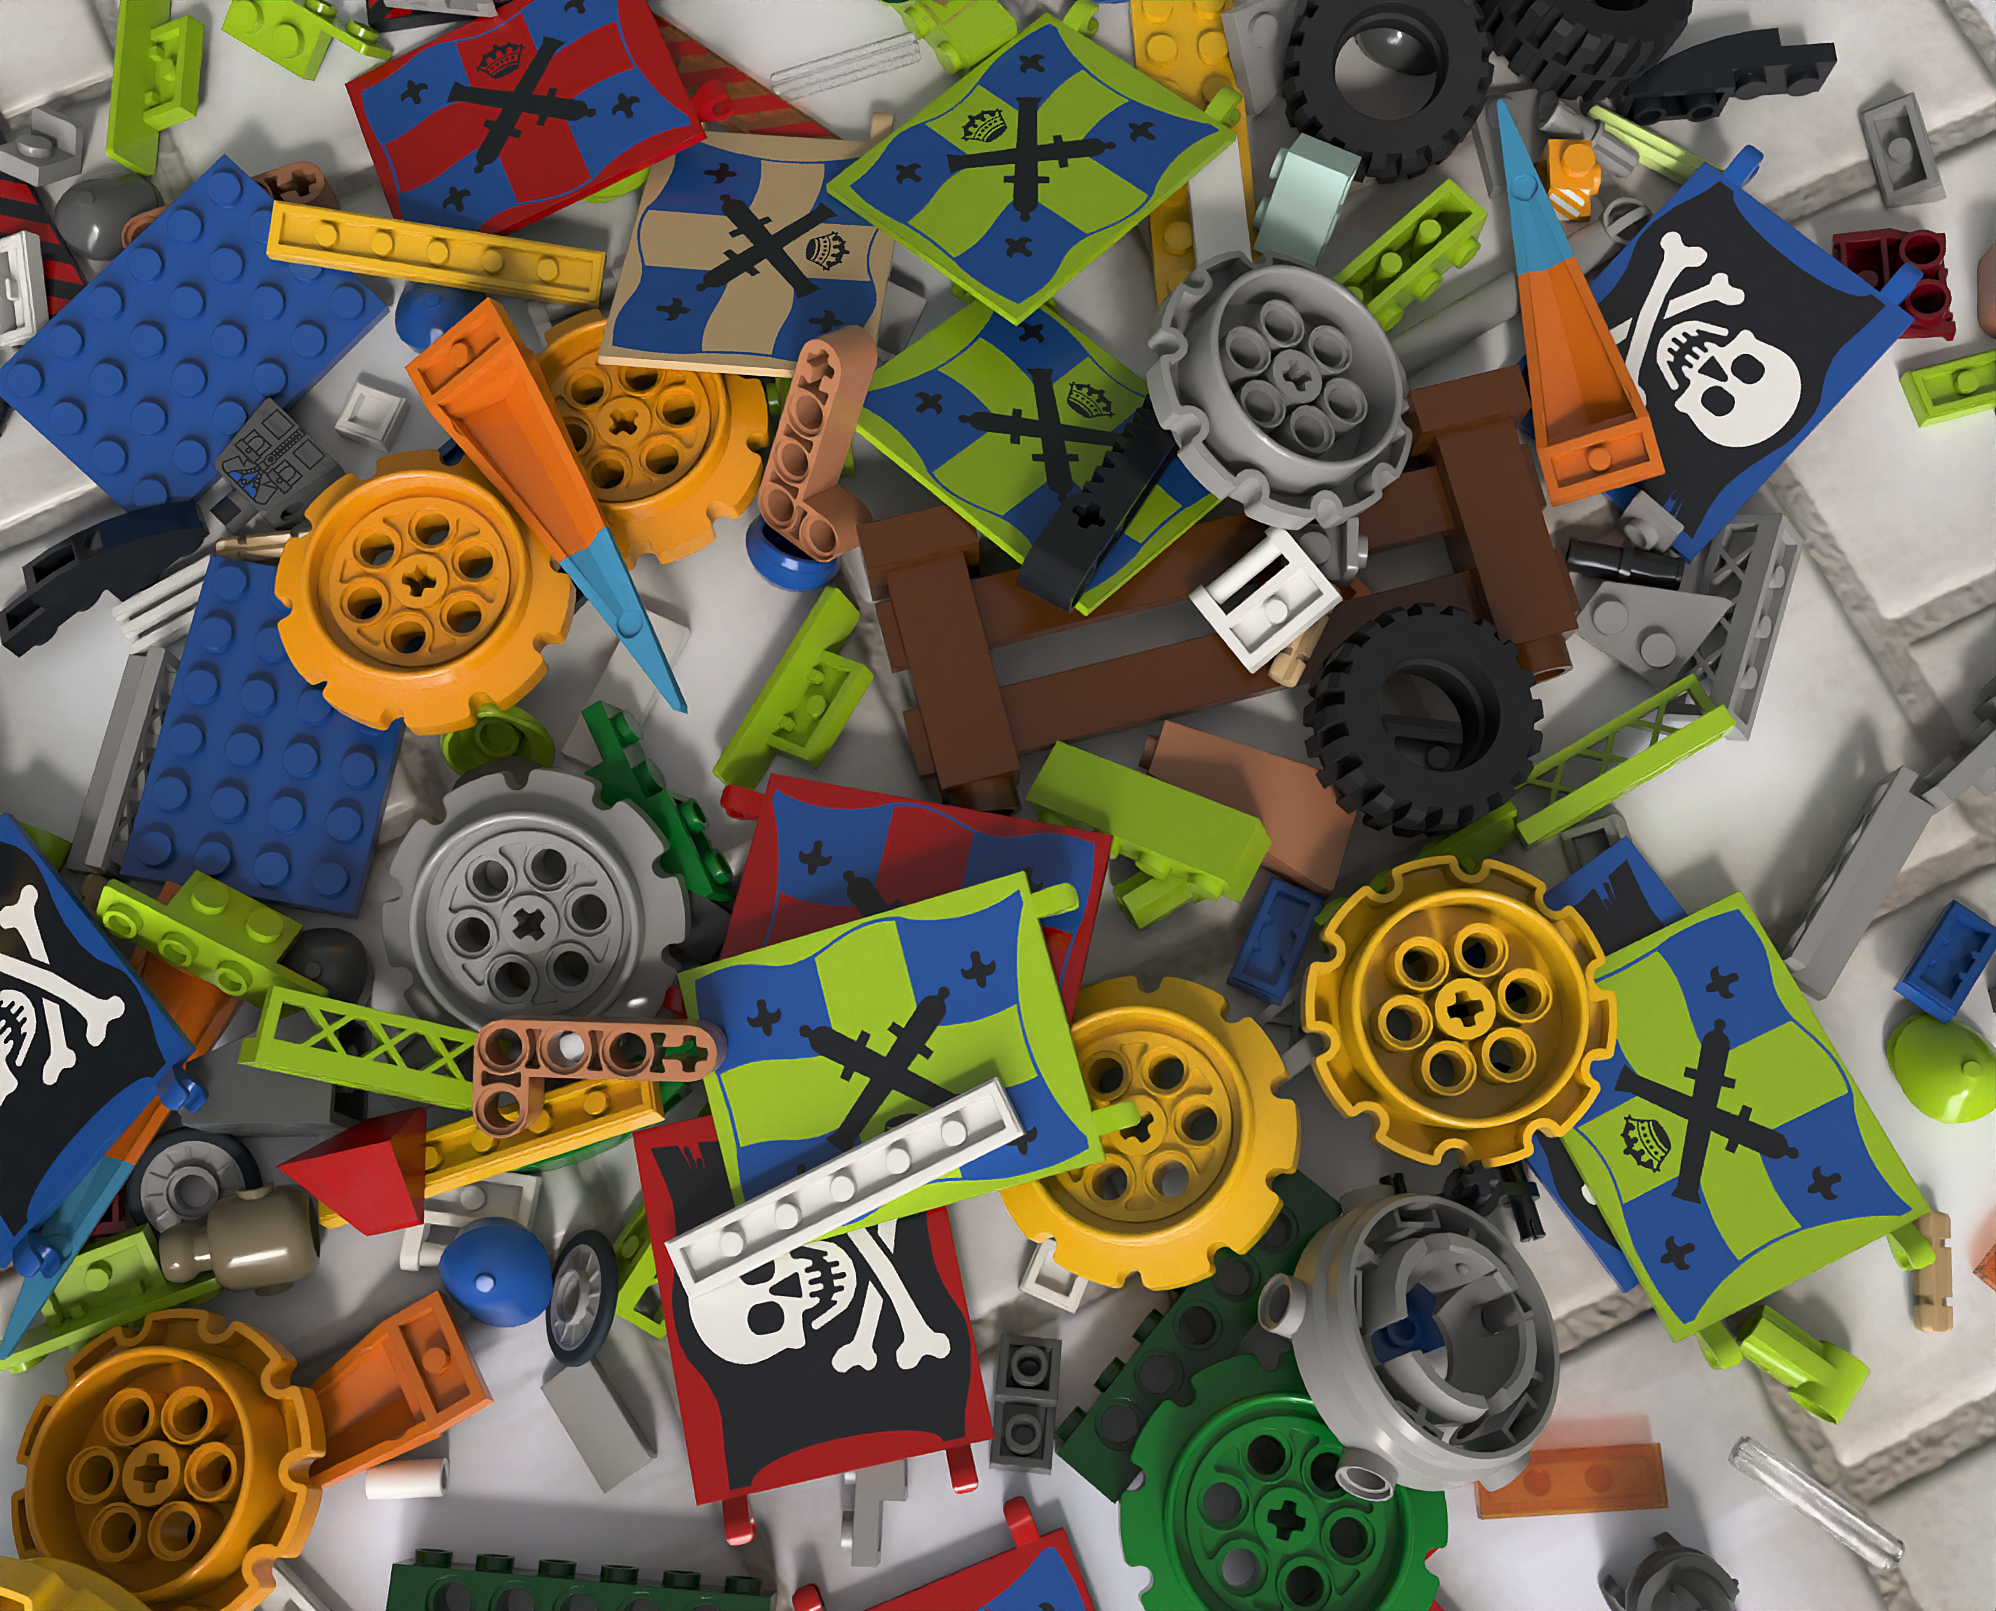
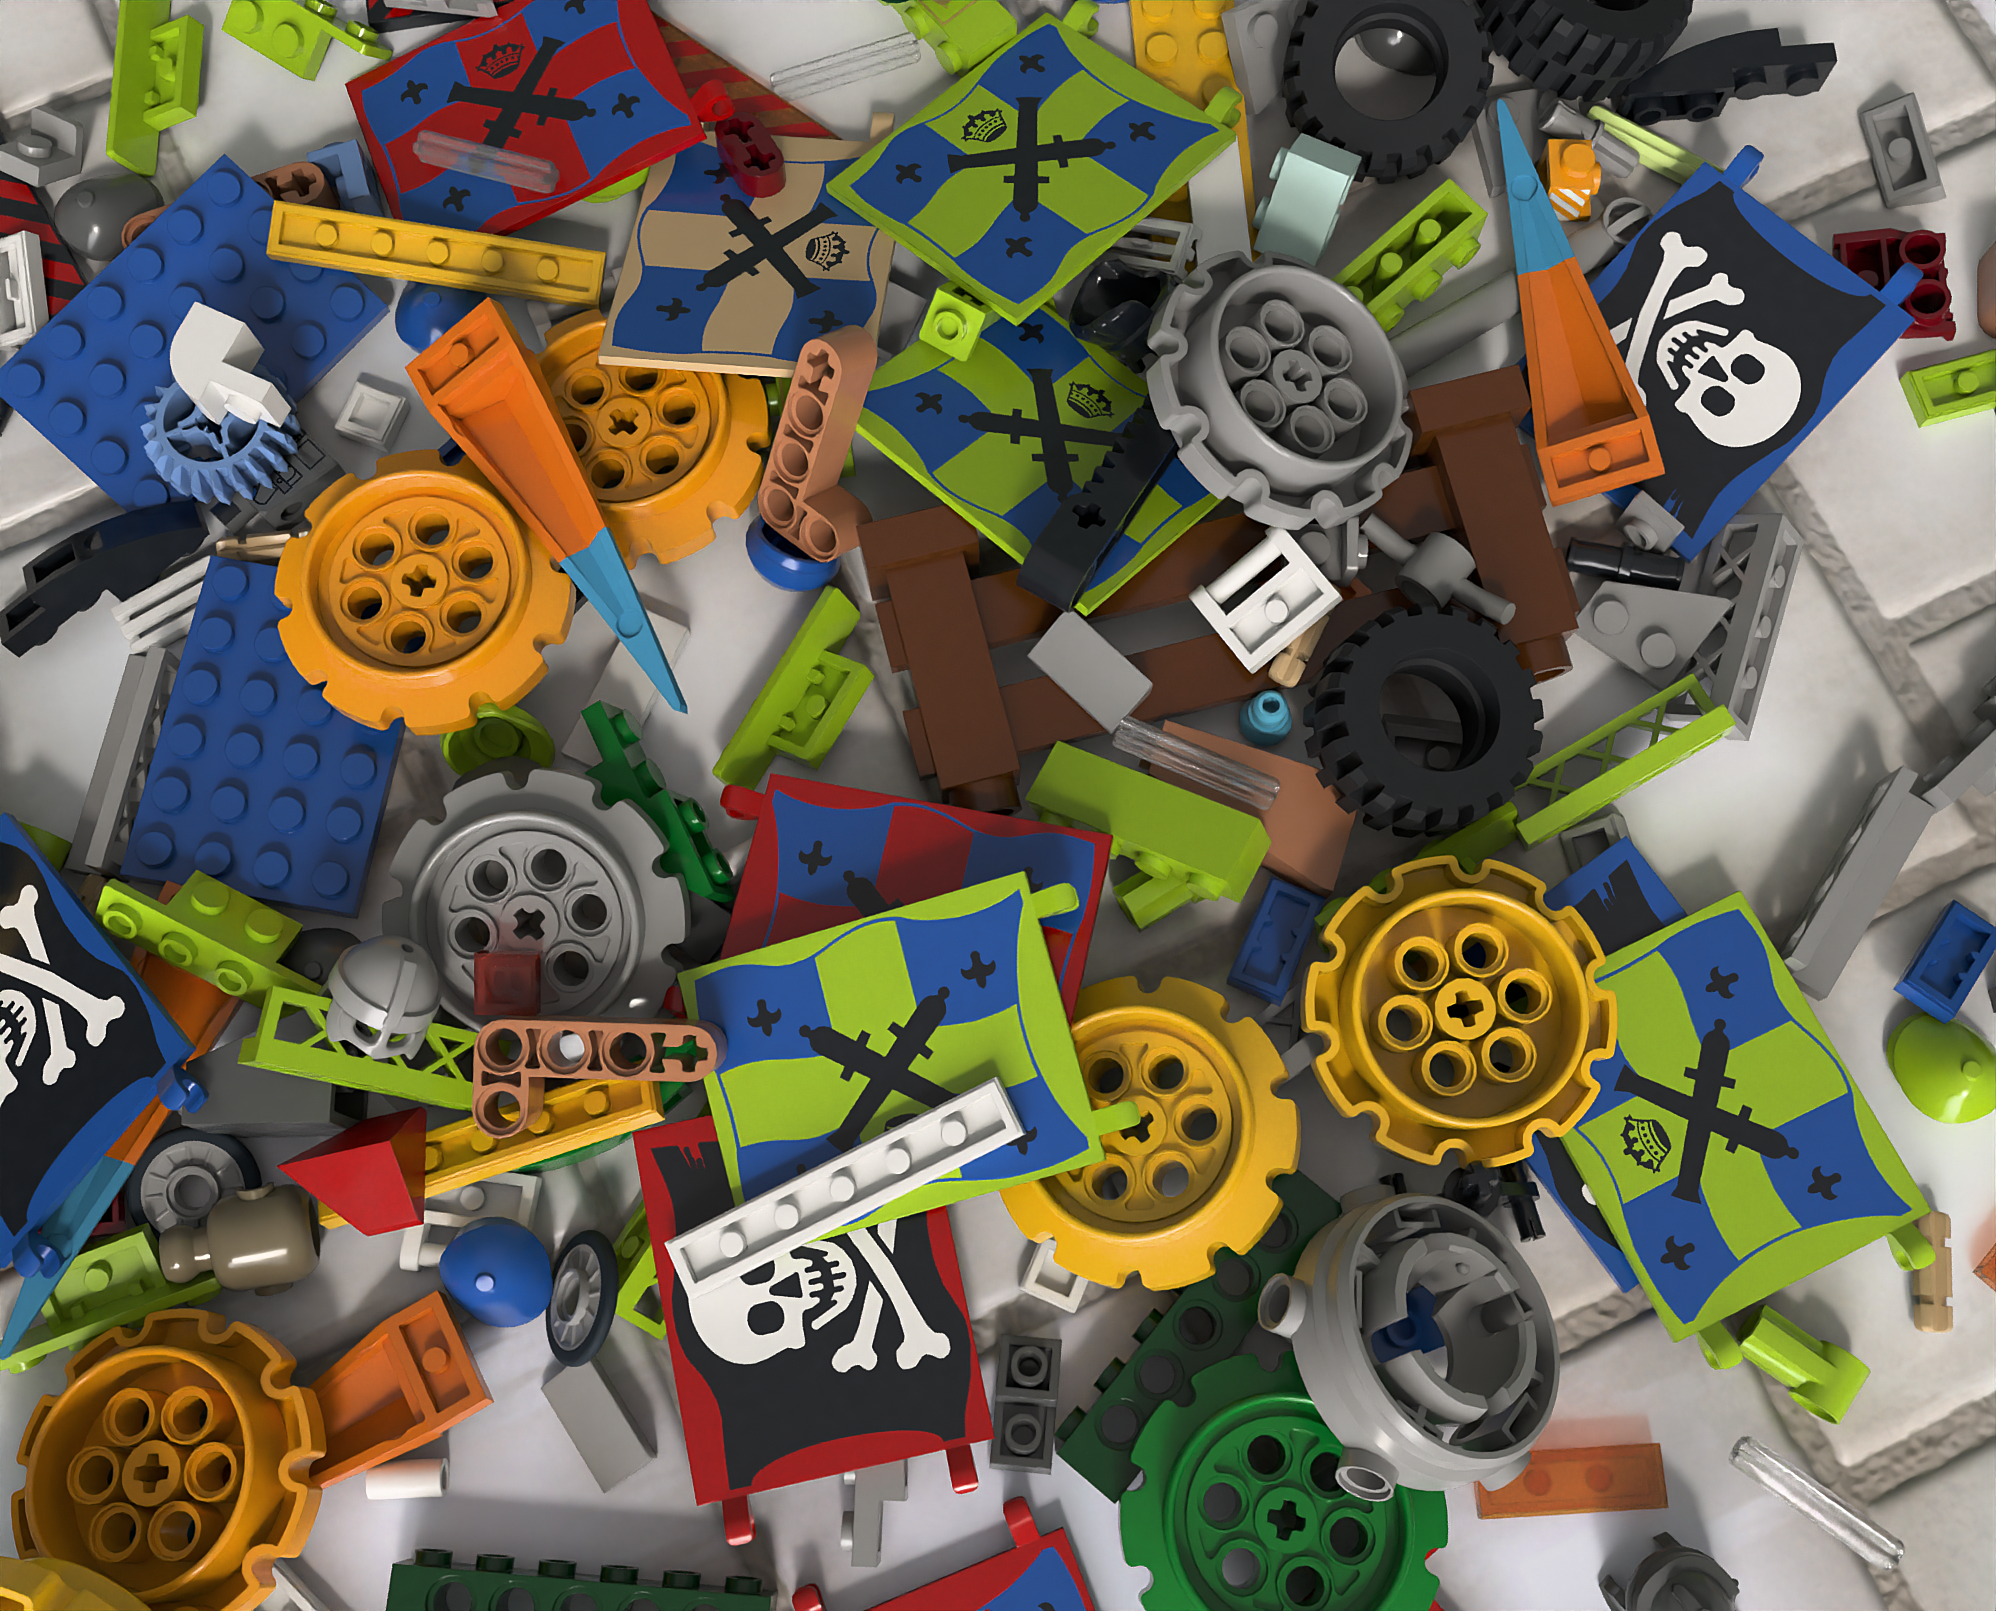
(214, 365): none -> white brick
(248, 450): none -> medium blue gear
(353, 175): none -> medium blue bracket
(386, 986): none -> light grey helmet
(486, 161): none -> clear axle
(507, 983): none -> clear red tile
(743, 158): none -> dark red beam
(956, 321): none -> lime bracket
(1090, 670): none -> light grey slope
(1118, 310): none -> black hair
(1178, 253): none -> white tile
(1196, 763): none -> clear axle
(1265, 719): none -> medium azure piece
(1436, 571): none -> light grey piece

